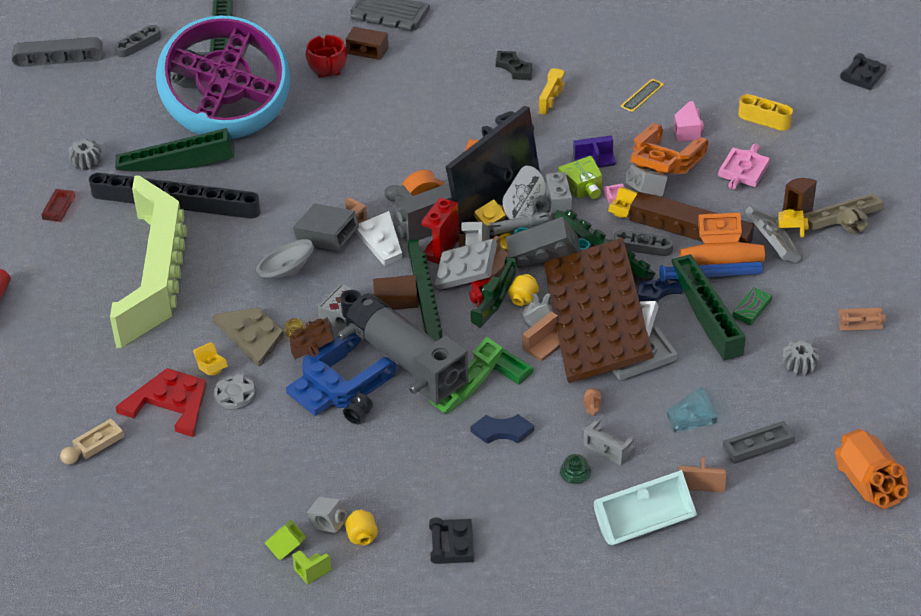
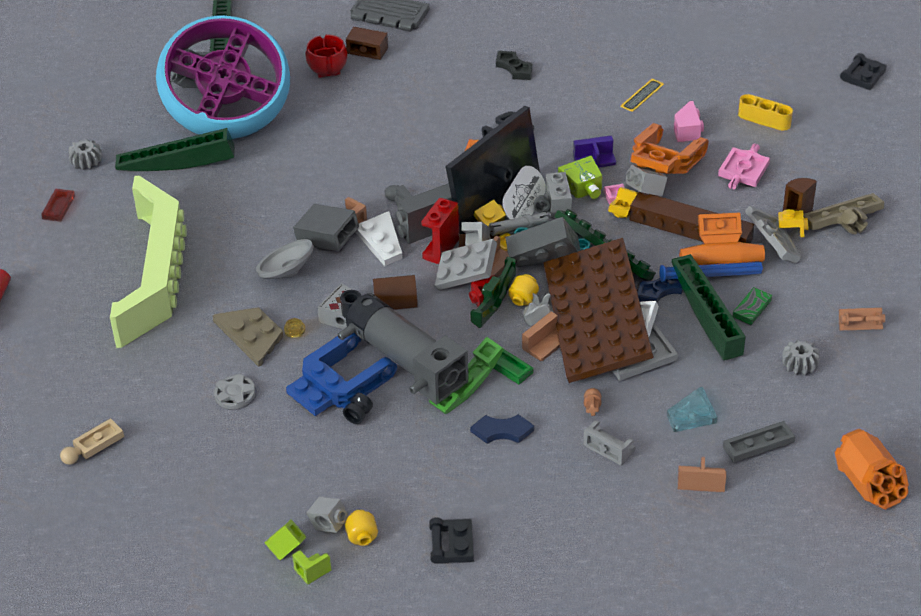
(57, 51): dark grey beam -> none
(147, 36): dark grey beam -> none
(169, 391): red wing -> none
(190, 196): black beam -> none
(209, 360): yellow bracket -> none
(311, 338): reddish brown plate -> none
(421, 182): orange brick -> none
(425, 292): dark green gear -> none
(552, 89): yellow plate -> none
(575, 469): clear green cone -> none
(644, 508): light aqua container -> none
(657, 249): dark grey beam -> none

